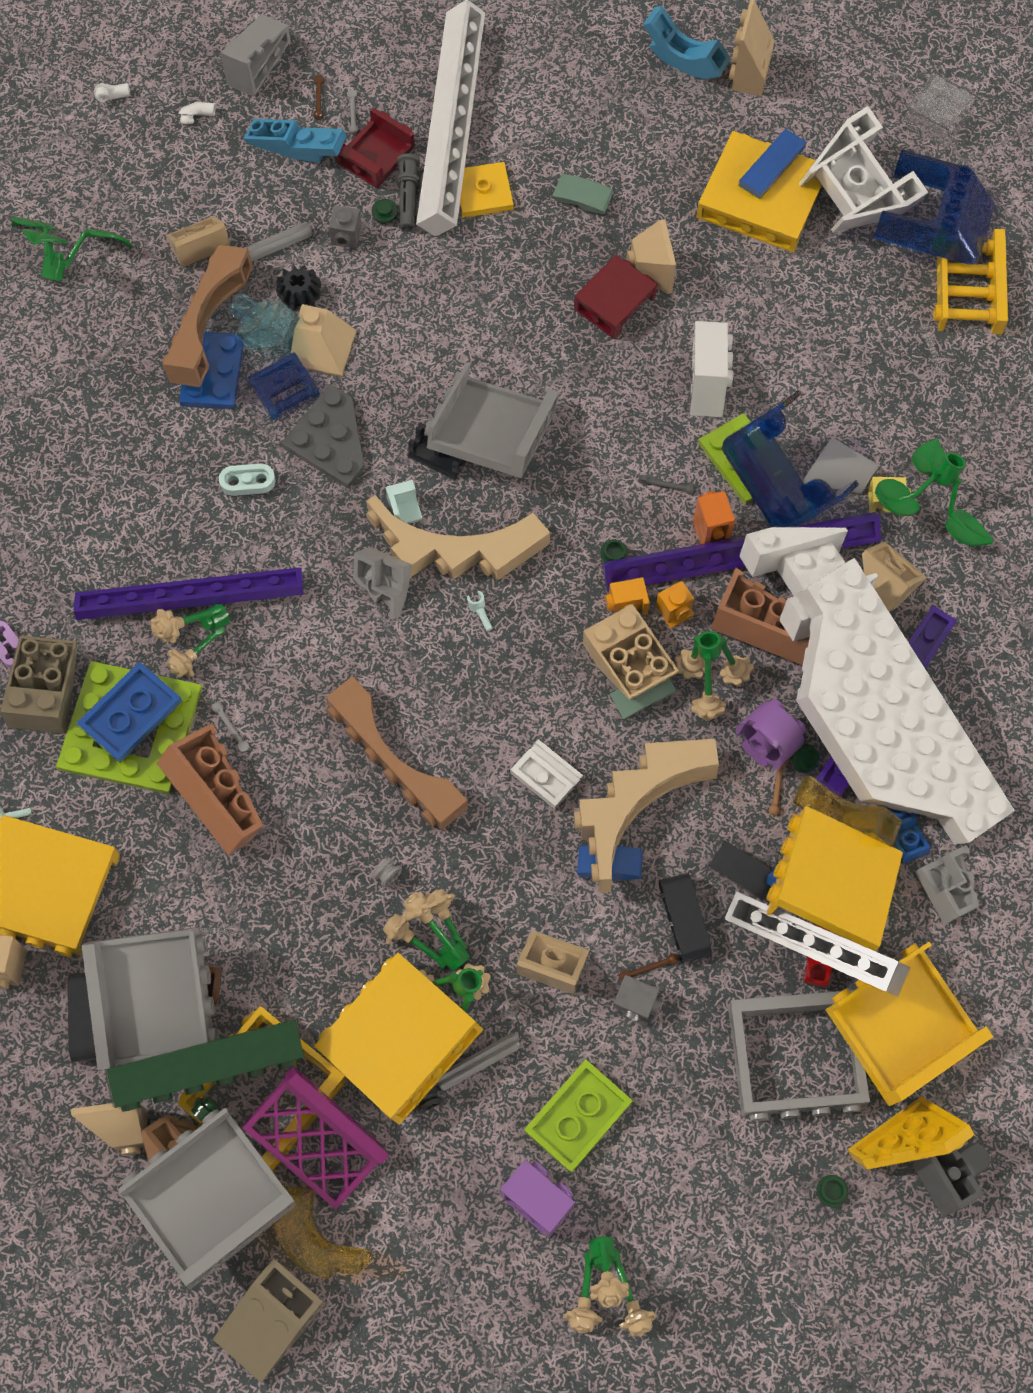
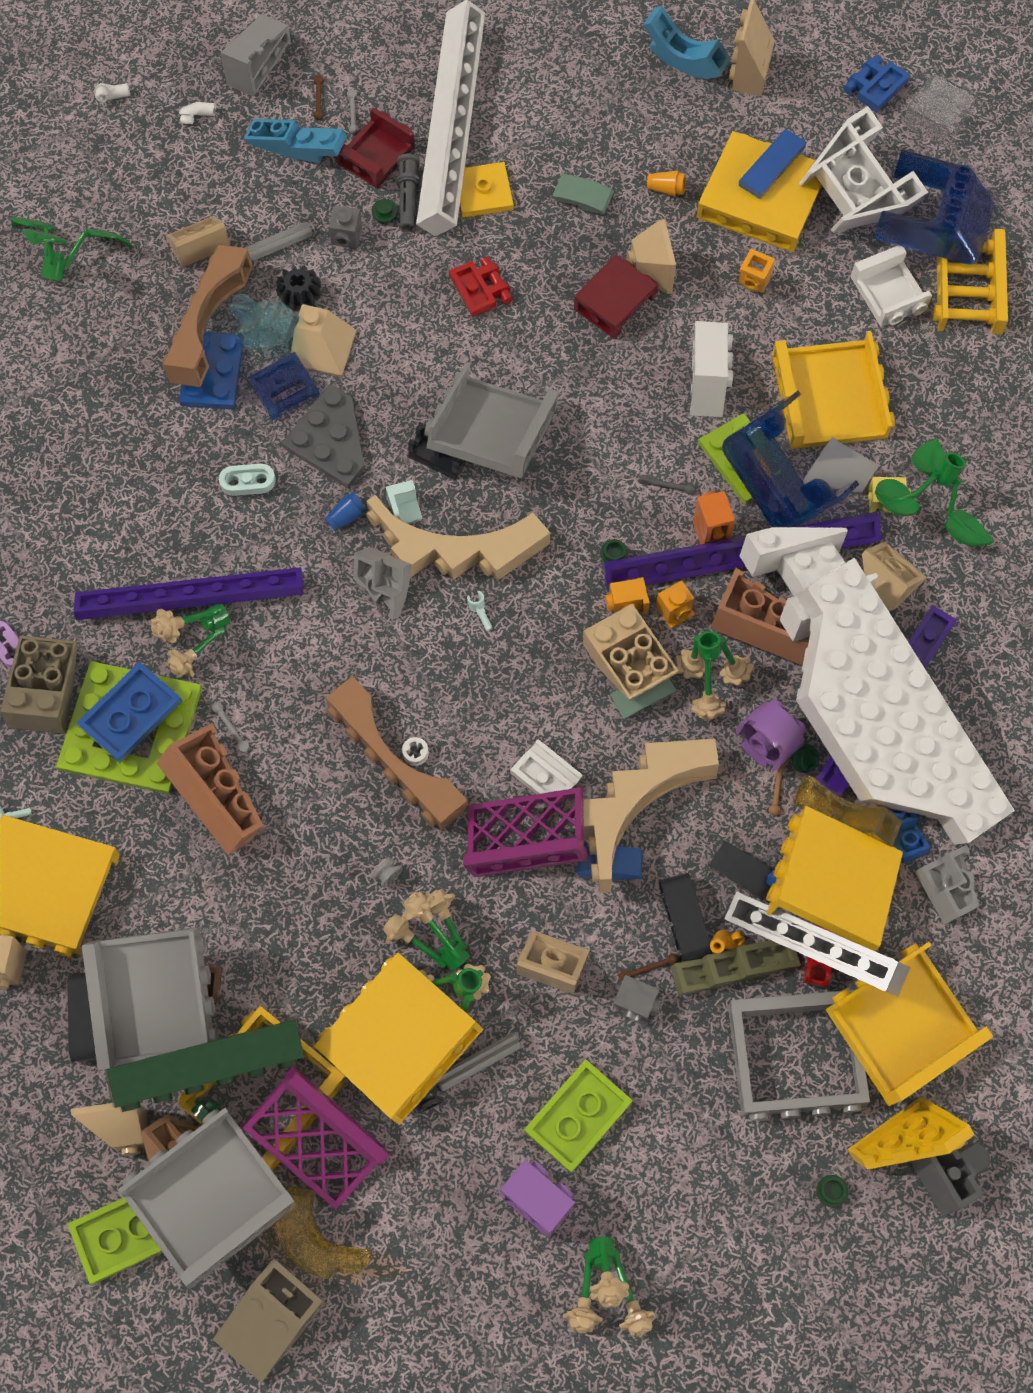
(111, 1241): none -> lime plate
(346, 511): none -> blue cone
(418, 742): none -> white bush
(473, 289): none -> red plate
(523, 855): none -> magenta fence
(669, 183): none -> light orange cone
(727, 941): none -> light orange arm
(733, 967): none -> olive slope
(753, 277): none -> light orange brick
(838, 392): none -> yellow panel
(881, 87): none -> blue plate
(889, 287): none -> white panel

